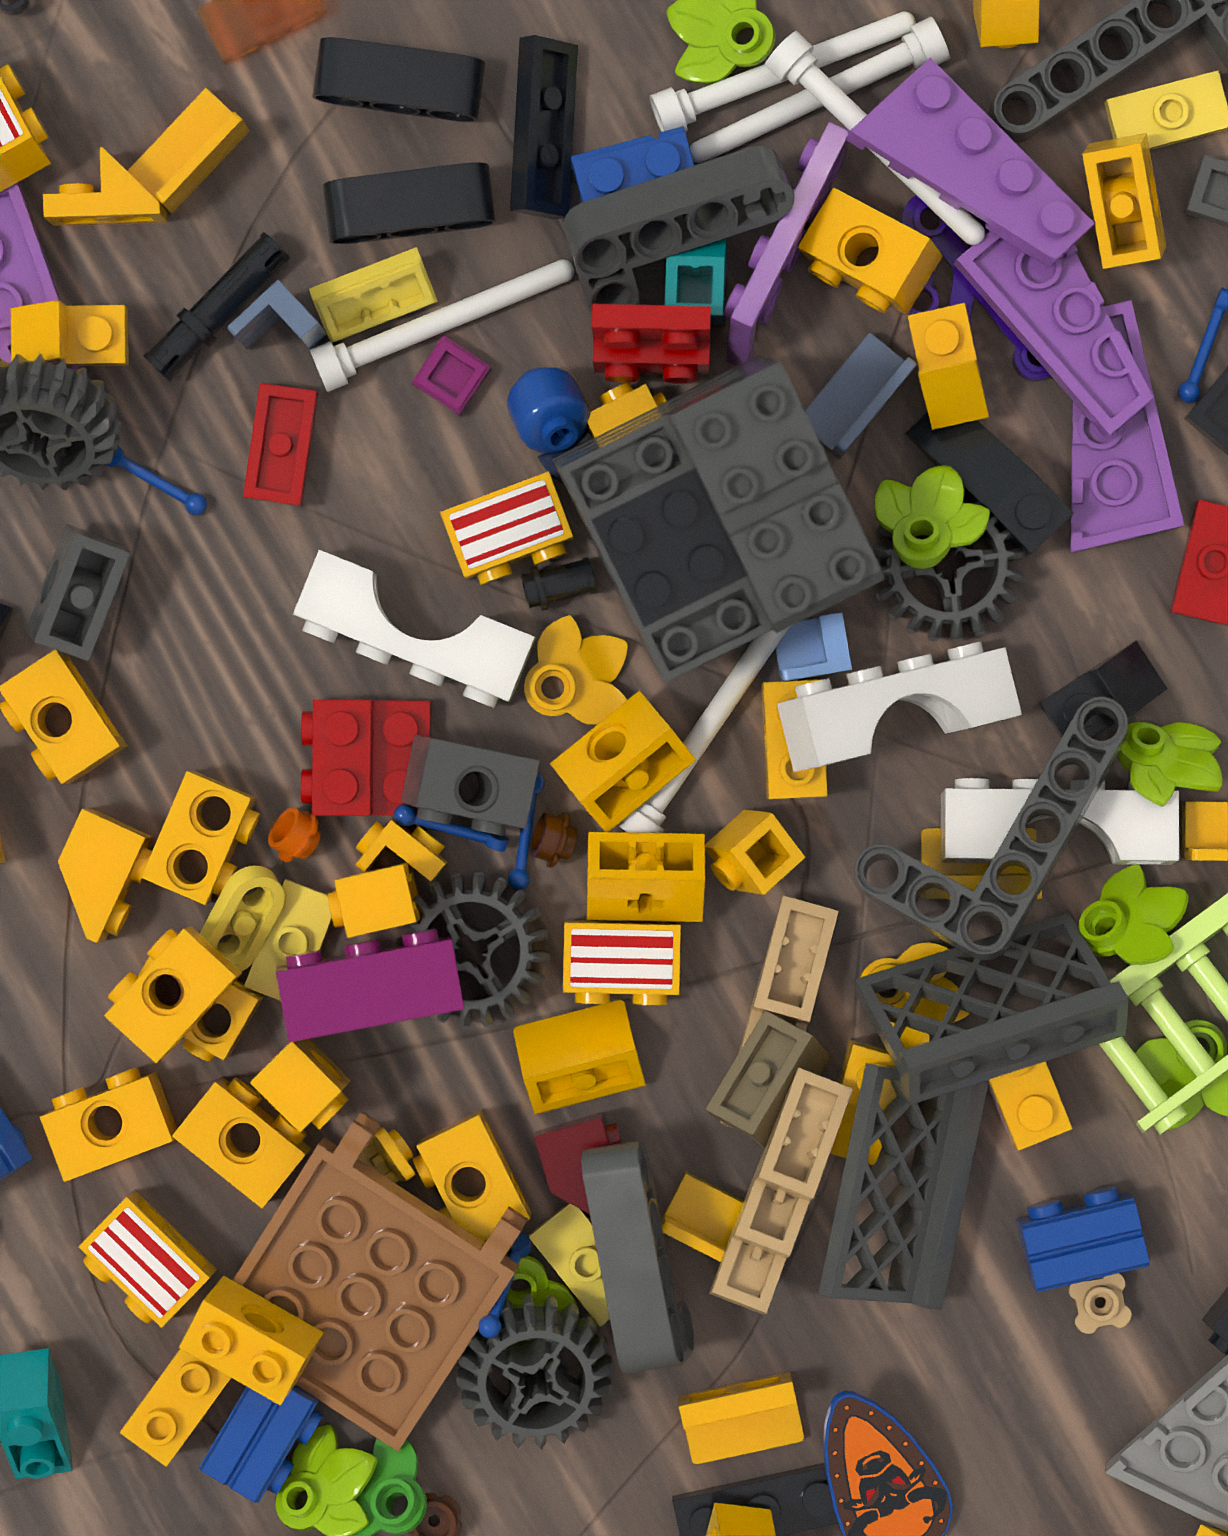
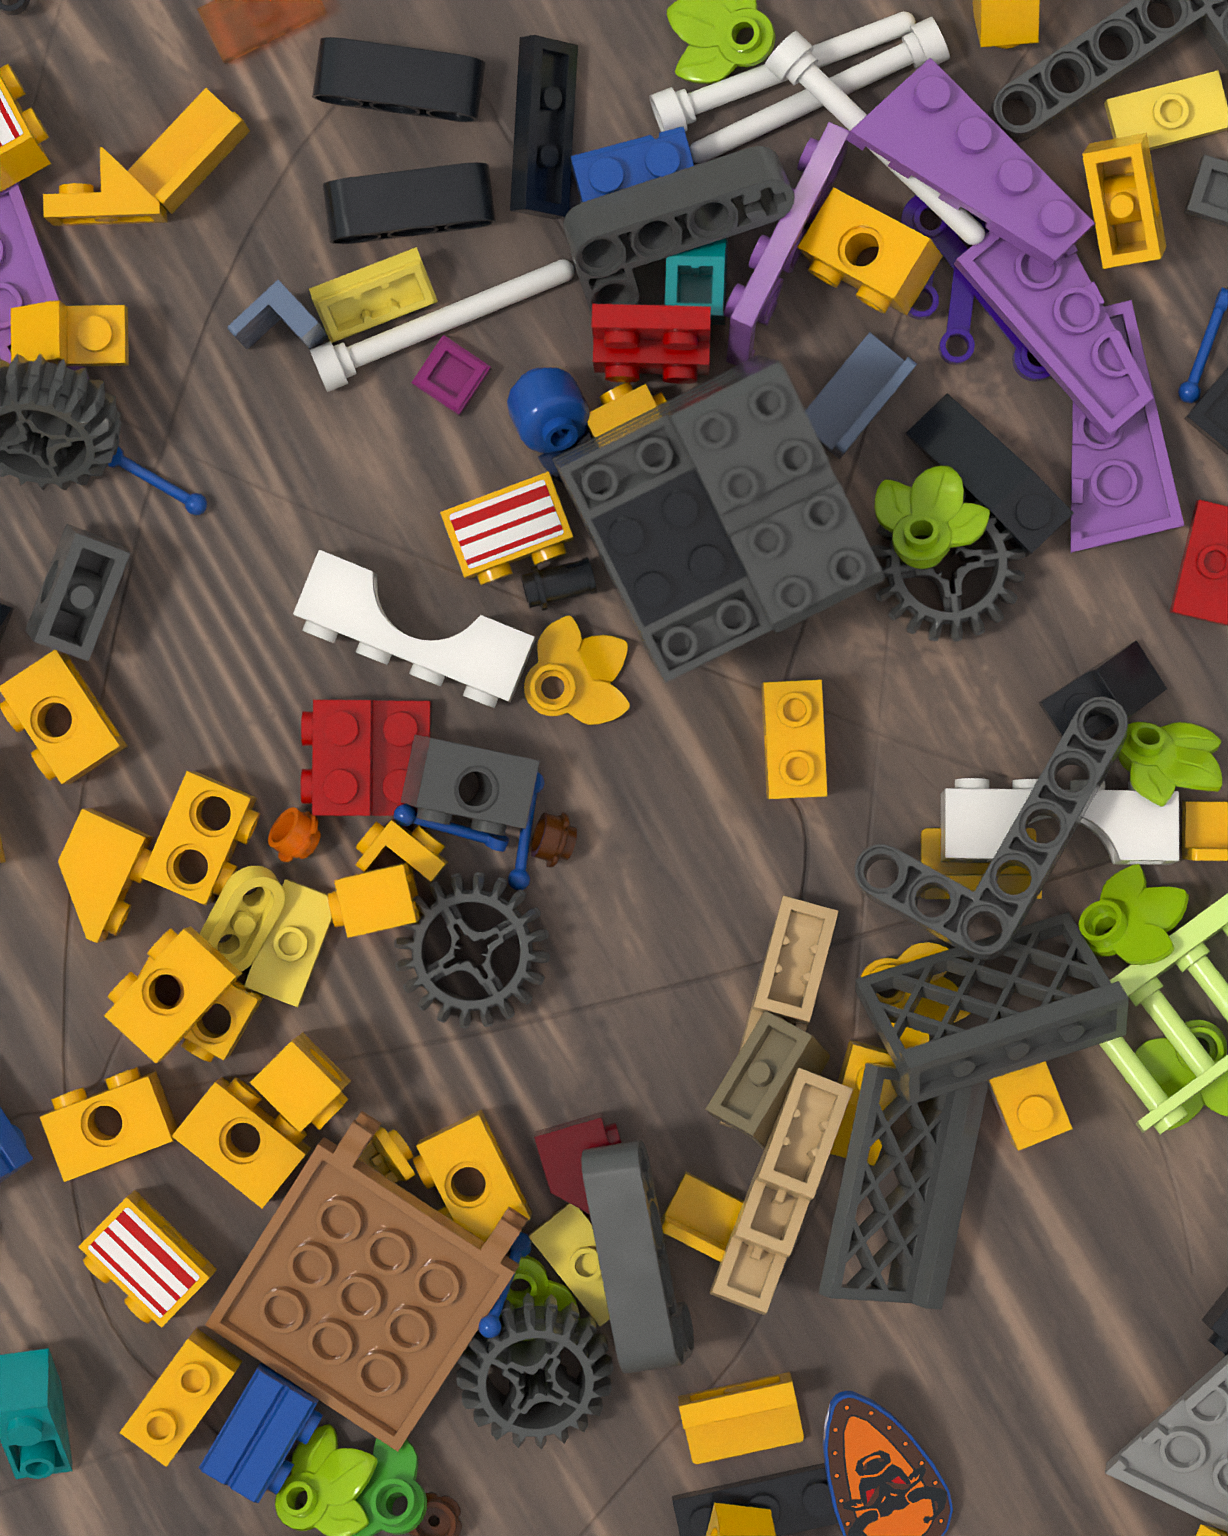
(216, 307): black pin -> none
(251, 1340): yellow brick -> none
(280, 444): red plate -> none
(368, 985): magenta wedge -> none
(578, 1056): yellow panel -> none
(621, 959): brick -> none
(622, 761): yellow brick -> none
(645, 876): yellow brick -> none
(649, 815): white piece -> none
(752, 853): yellow brick -> none
(814, 649): light blue panel -> none
(840, 722): white arch -> none
(948, 366): yellow slope -> none
(1082, 1239): blue brick -> none
(1112, 1313): tan plate -> none

